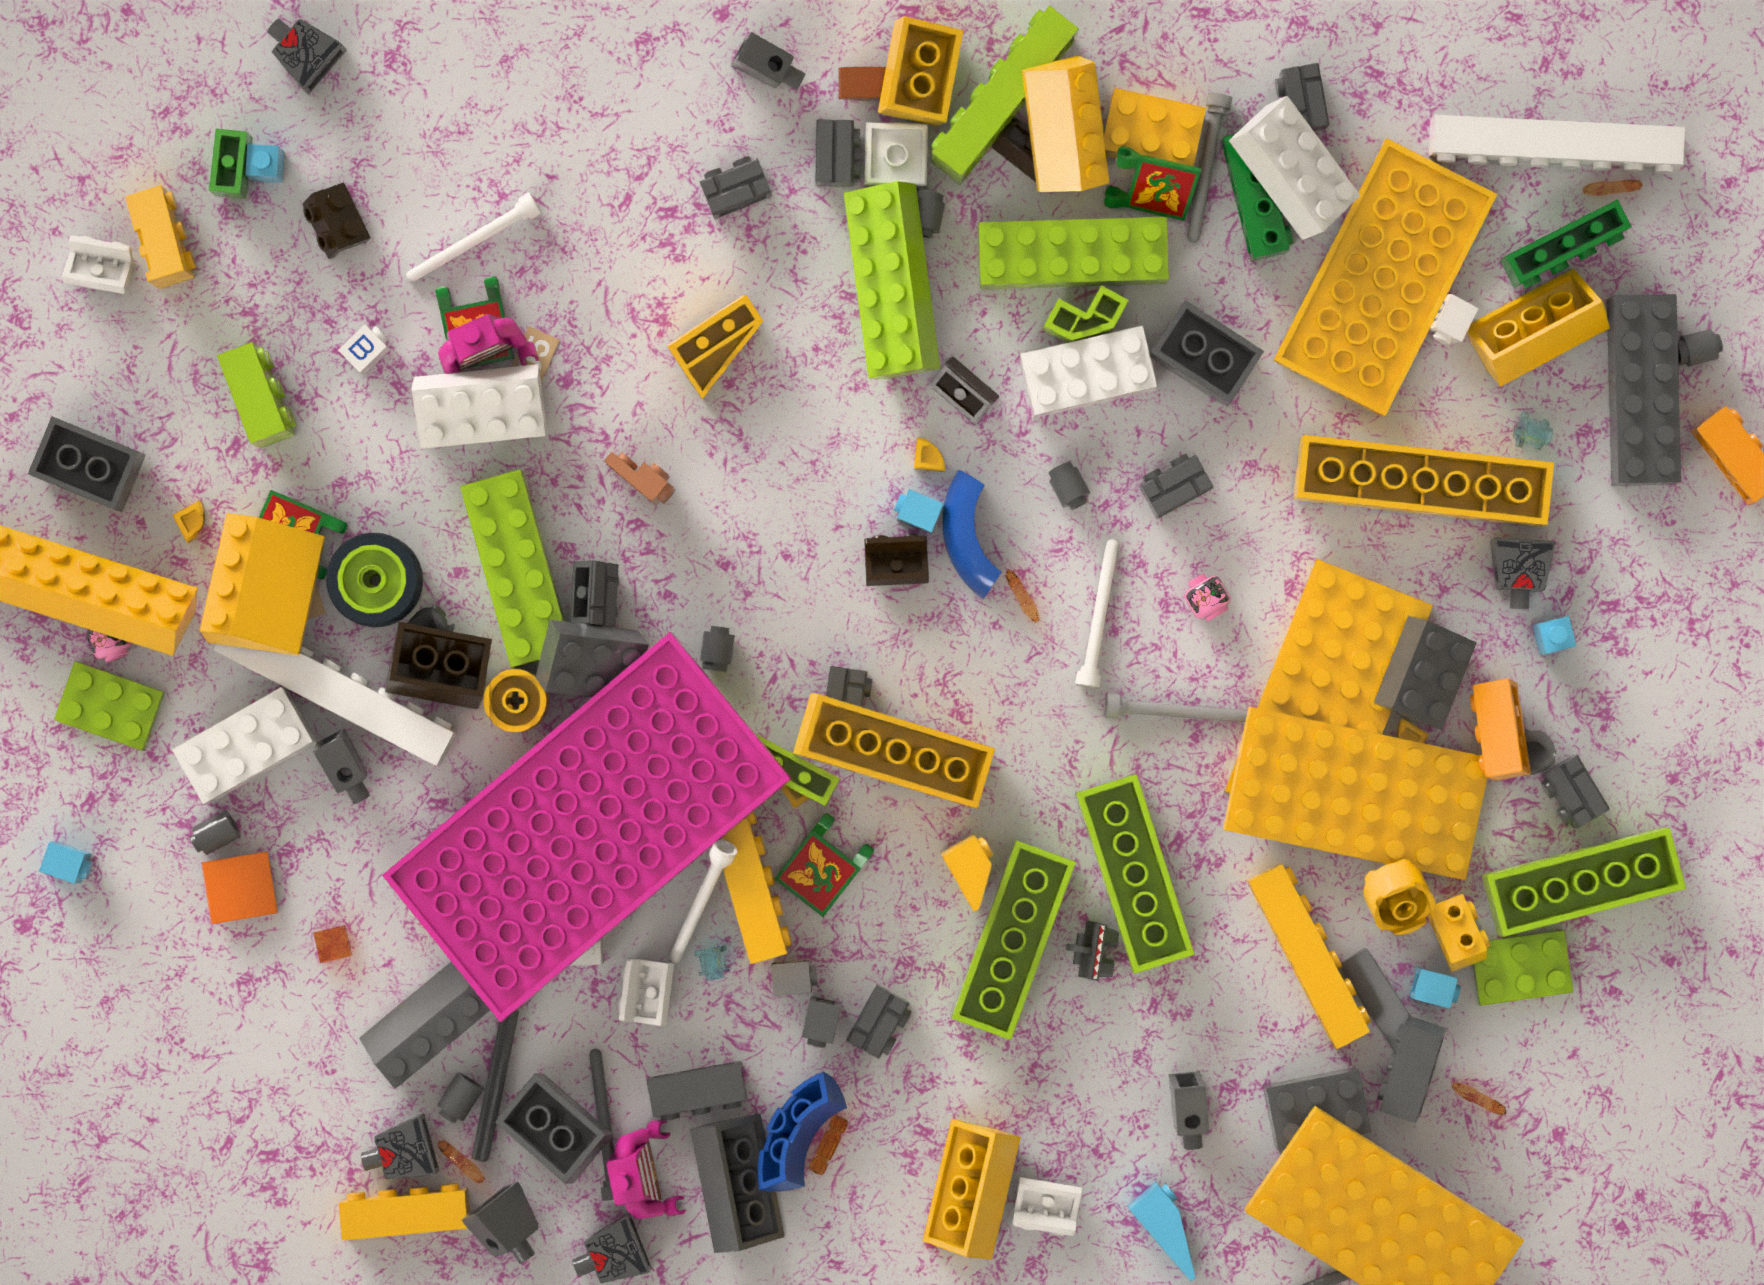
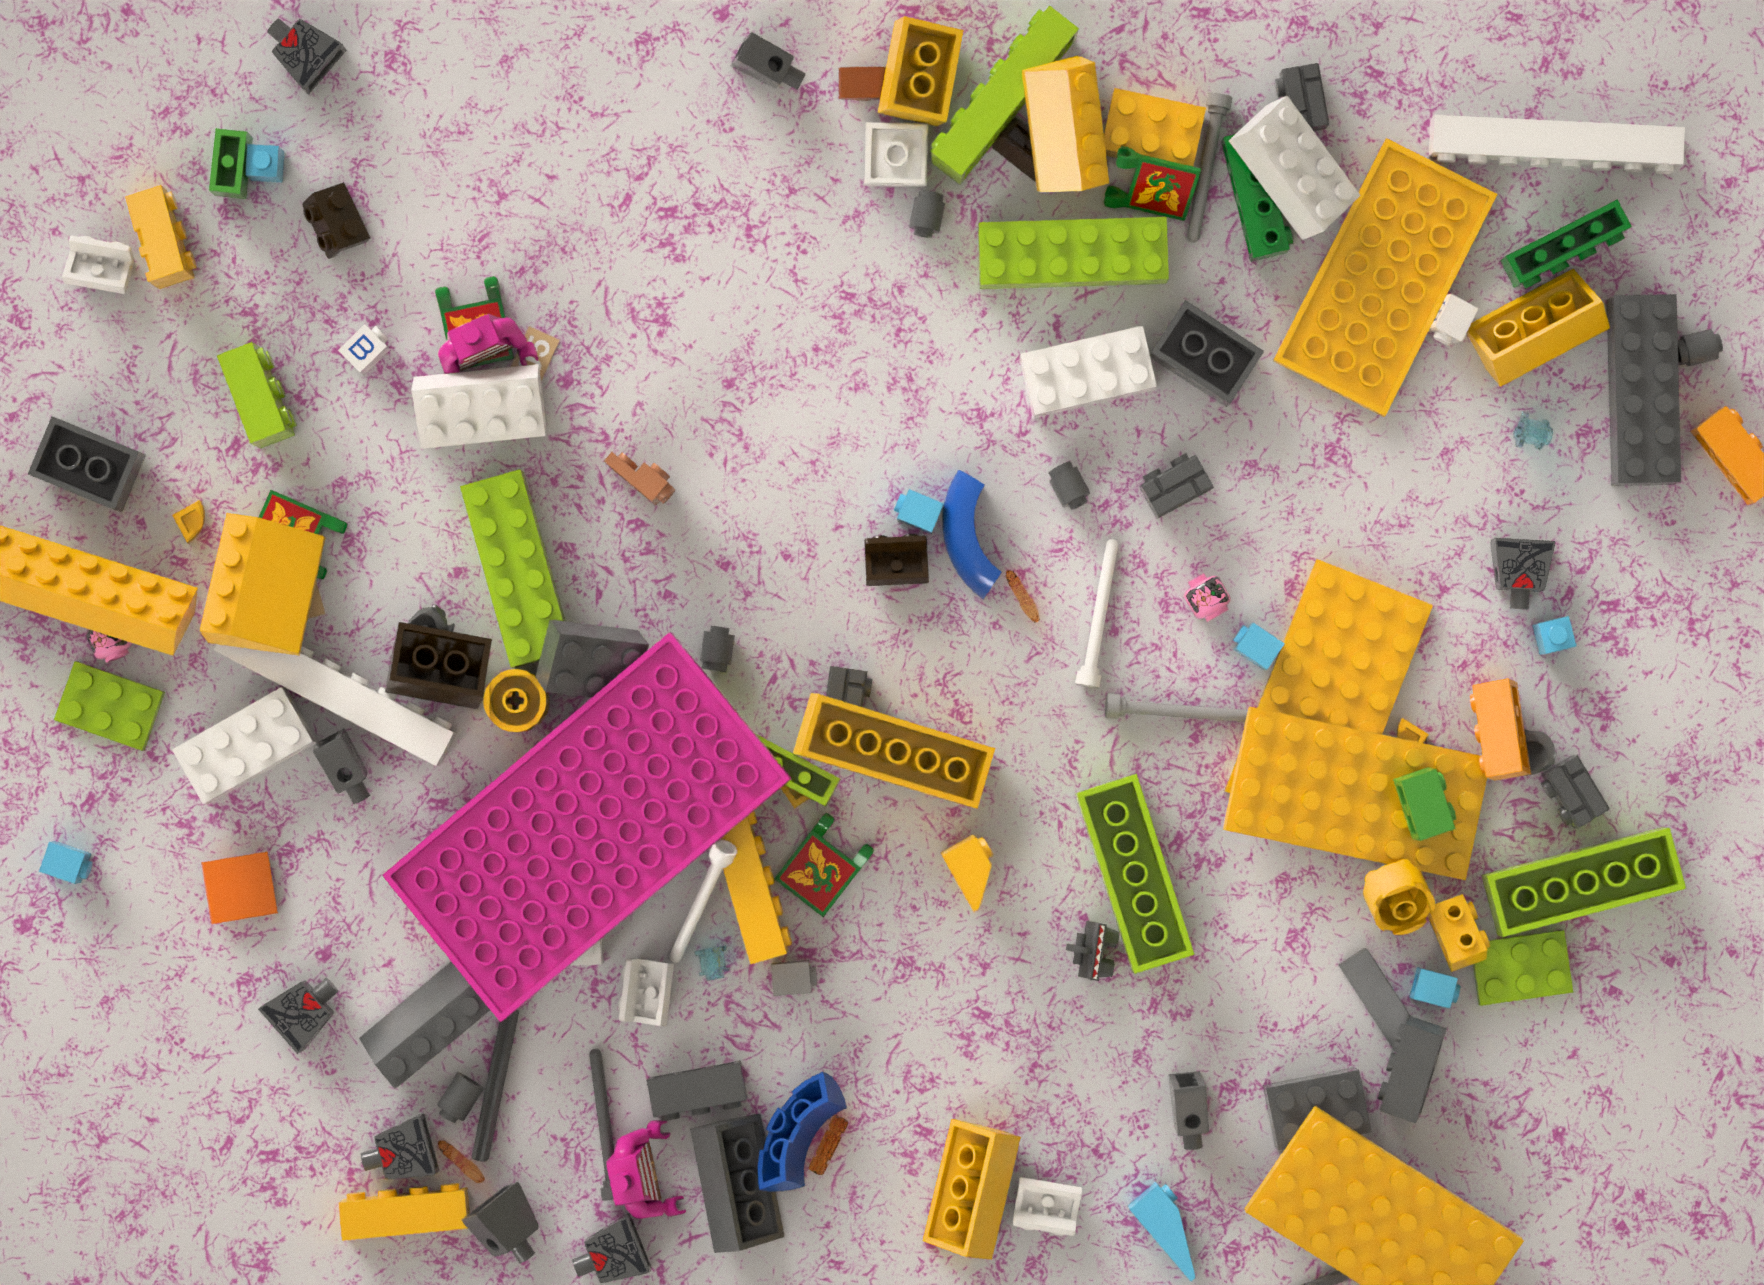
(214, 833): dark grey brick -> none
(300, 1012): none -> dark grey torso
(332, 944): clear orange tile -> none
(351, 574): wheel -> none
(524, 209): white piece -> none
(554, 1128): dark grey brick -> none
(594, 593): dark grey brick -> none
(715, 342): yellow wedge -> none
(735, 187): dark grey brick -> none
(821, 1021): dark grey brick -> none
(836, 153): dark grey brick -> none
(878, 1022): dark grey brick -> none
(892, 280): lime brick -> none
(928, 456): yellow tile -> none
(963, 390): dark brown slope -> none
(1013, 939): lime brick -> none
(1074, 324): lime brick -> none
(1257, 645): none -> medium azure brick
(1308, 955): yellow brick -> none
(1423, 481): yellow brick -> none
(1425, 672): dark grey brick -> none
(1425, 803): none -> bright green brick
(1472, 1095): clear orange piece -> none
(1604, 188): clear orange piece -> none

